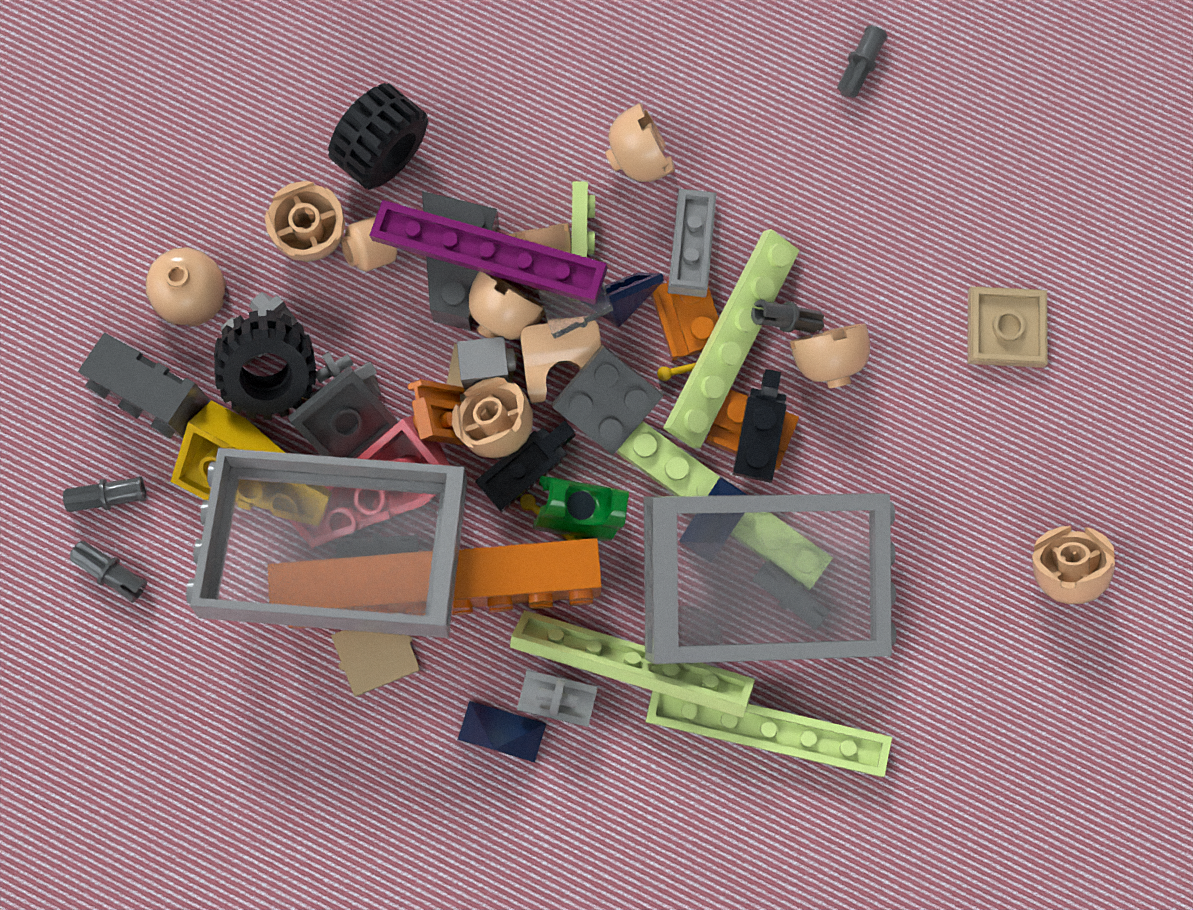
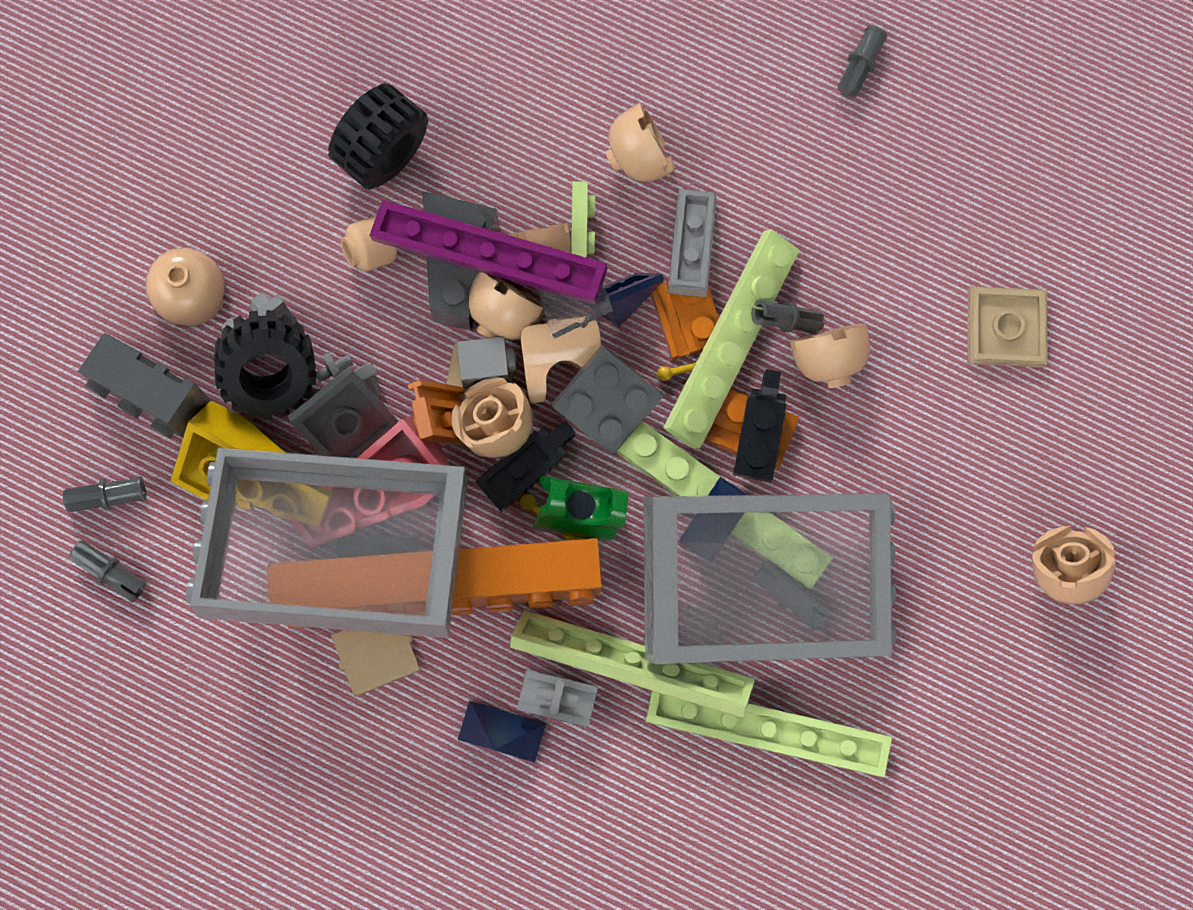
(305, 221): light nougat cylinder -> none

